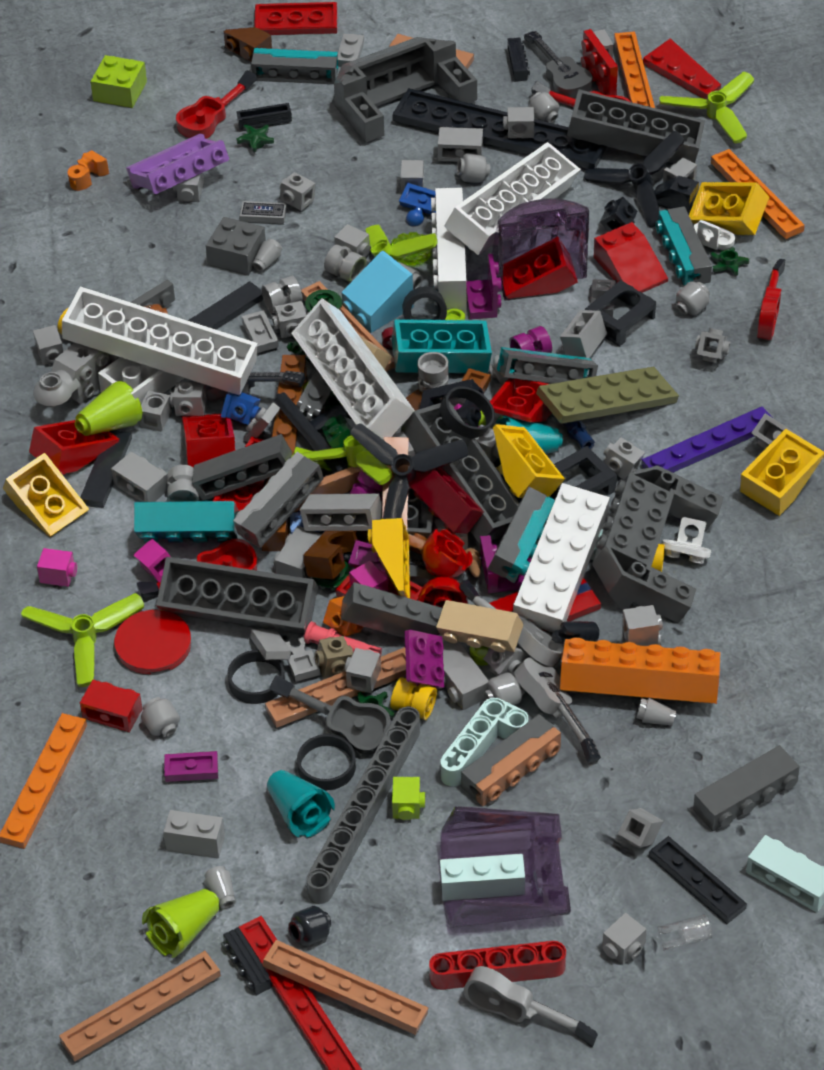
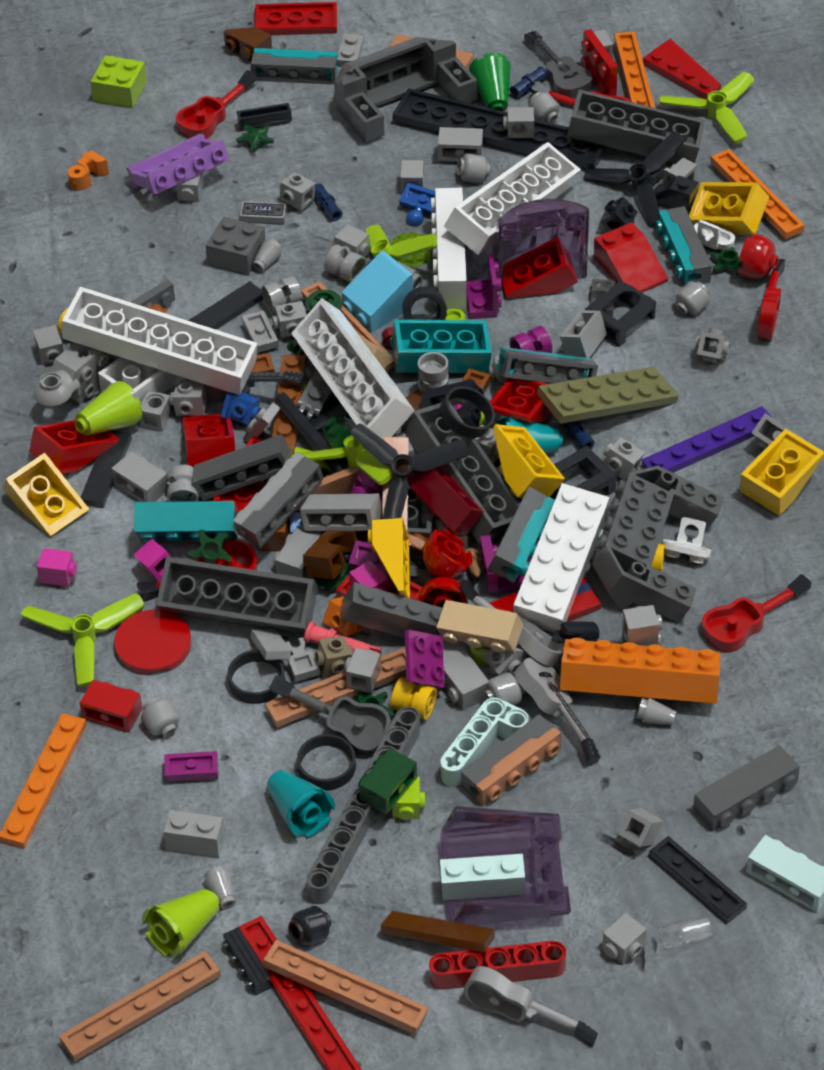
(211, 548): none -> dark green animal
(263, 363): none -> dark orange plate
(327, 202): none -> dark blue pin
(387, 780): none -> dark green brick
(438, 931): none -> reddish brown tile
(492, 79): none -> green cone
(518, 59): black piece -> none
(528, 81): none -> dark blue pin
(731, 625): none -> red piece
(757, 257): none -> red cylinder

